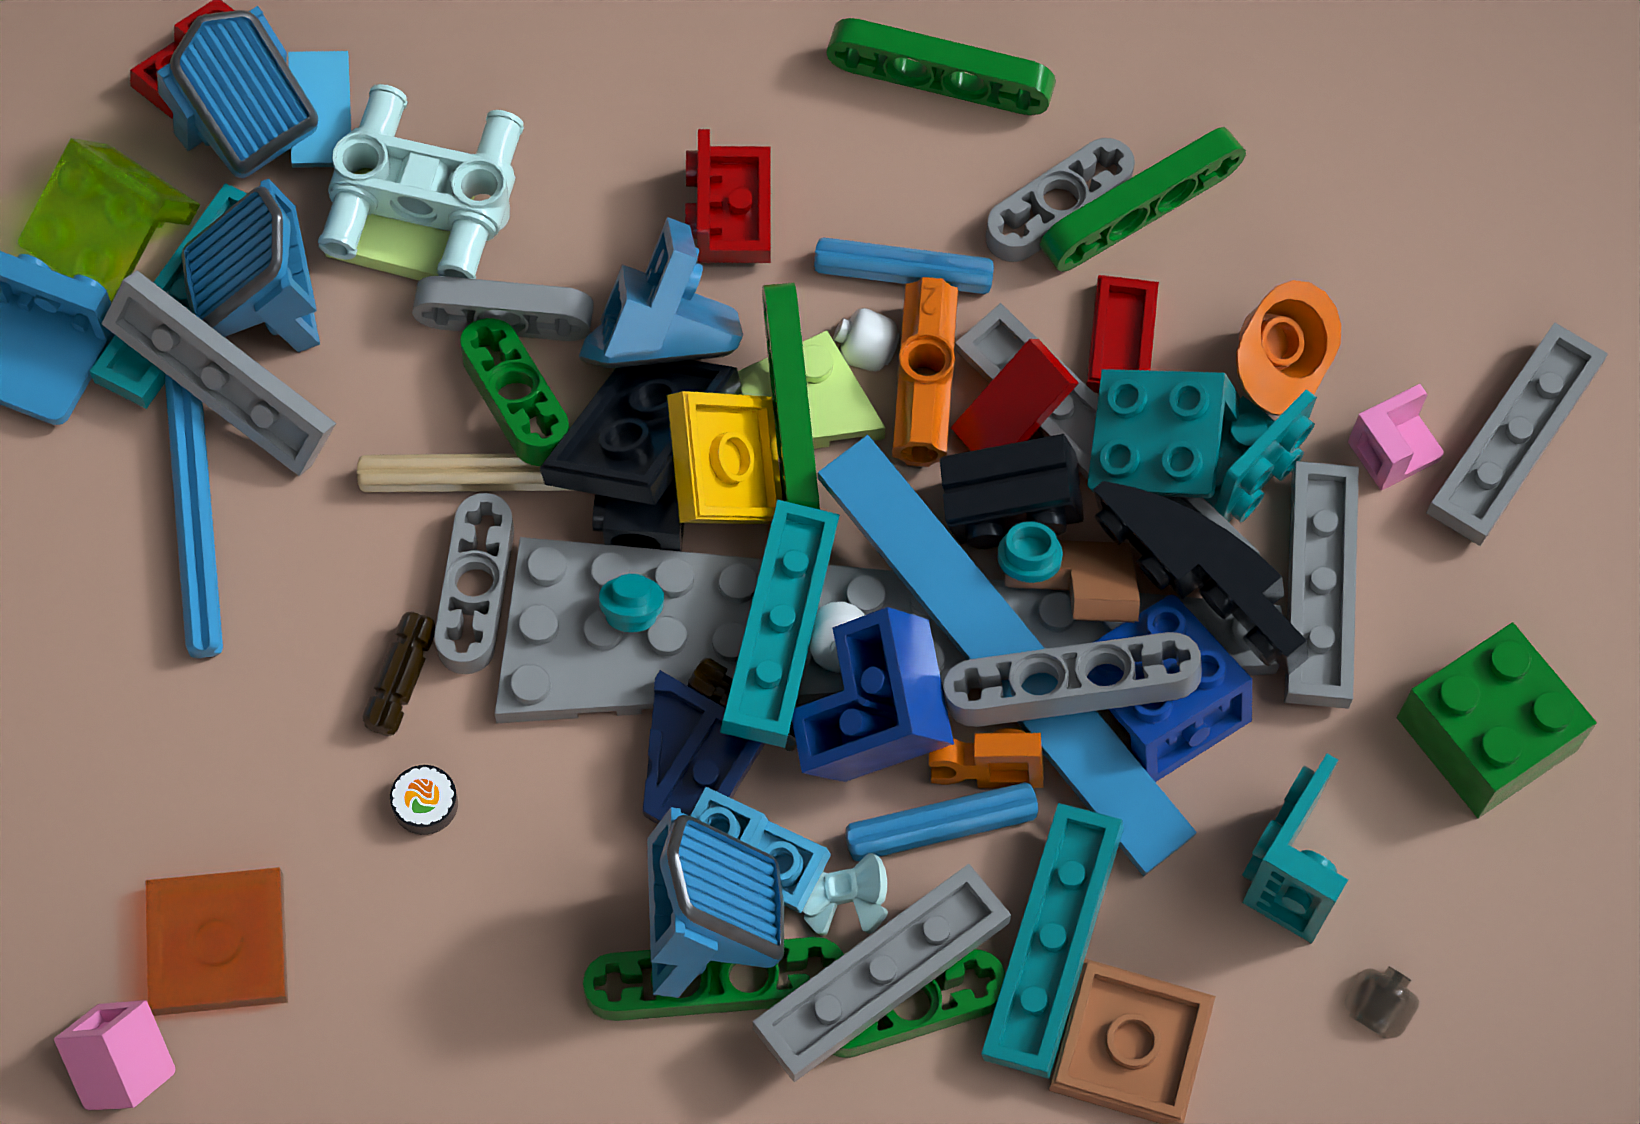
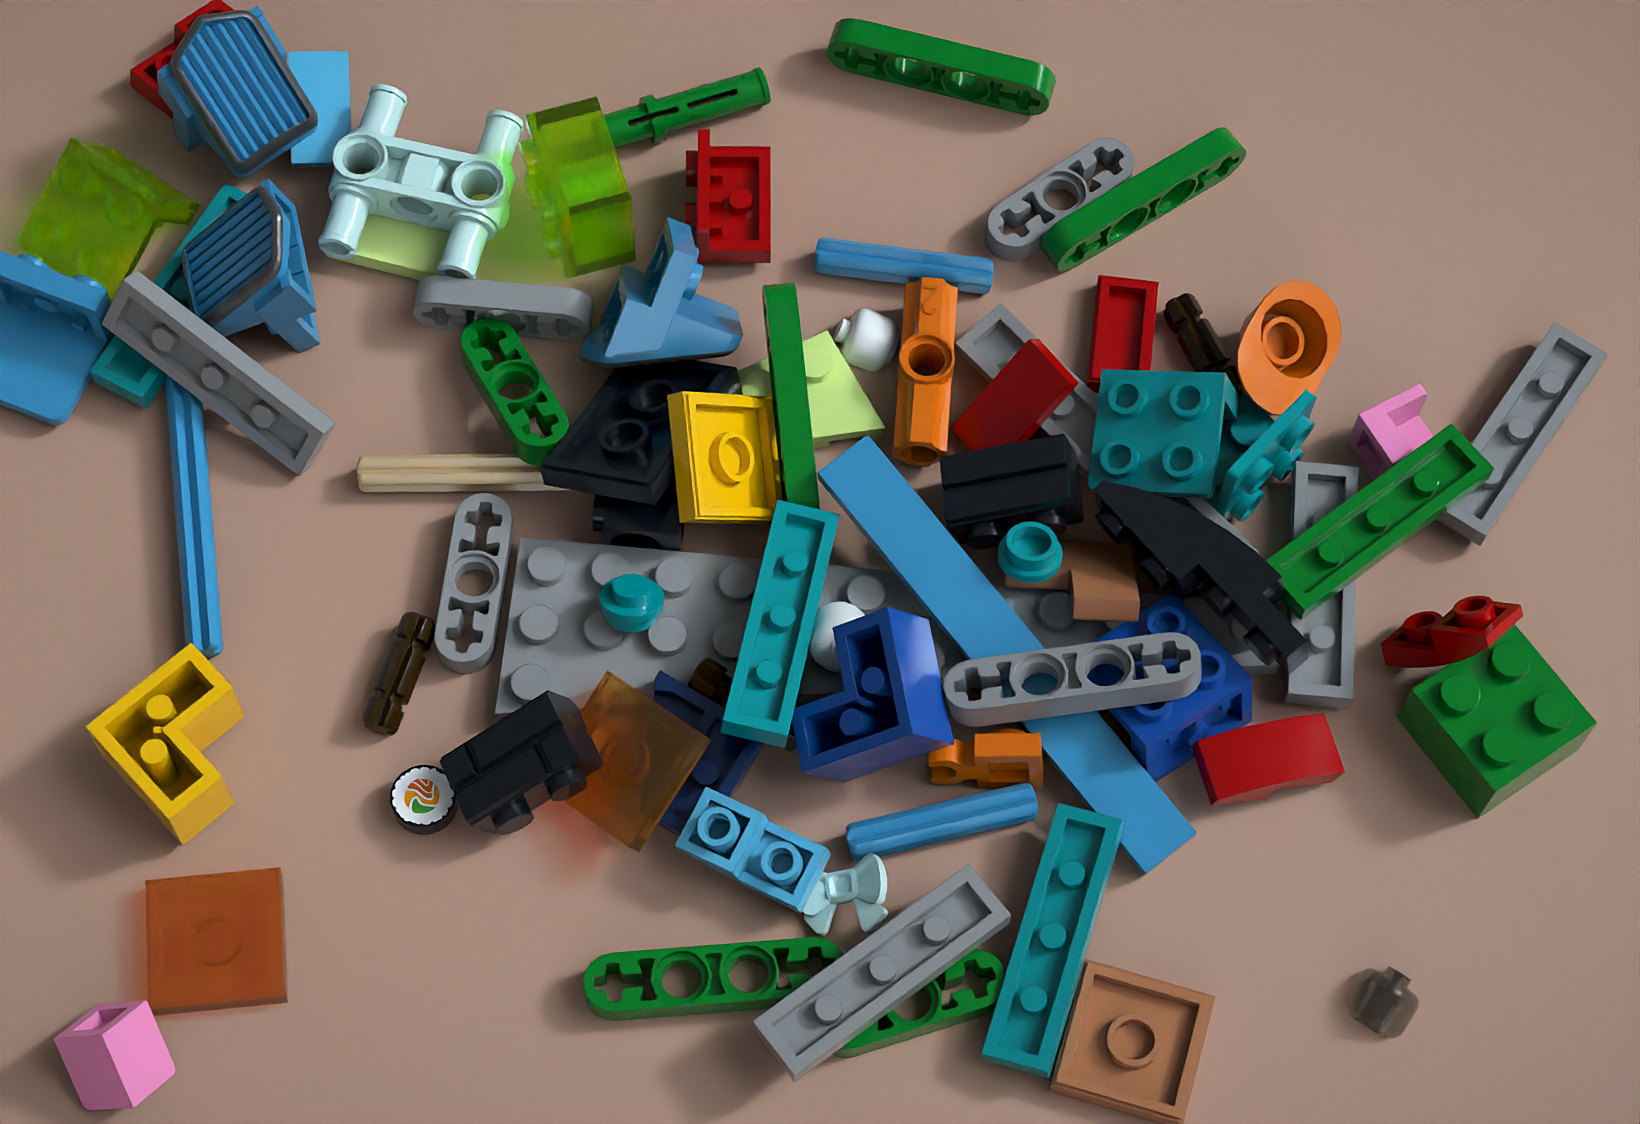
(158, 740): none -> yellow brick
(522, 764): none -> black brick
(578, 188): none -> clear neon green brick
(644, 760): none -> clear orange tile
(709, 902): dark azure piece -> none
(745, 90): none -> green pin
(1199, 338): none -> dark brown axle
(1267, 757): none -> red slope
(1290, 884): teal bracket -> none
(1378, 519): none -> green plate
(1463, 632): none -> red slope

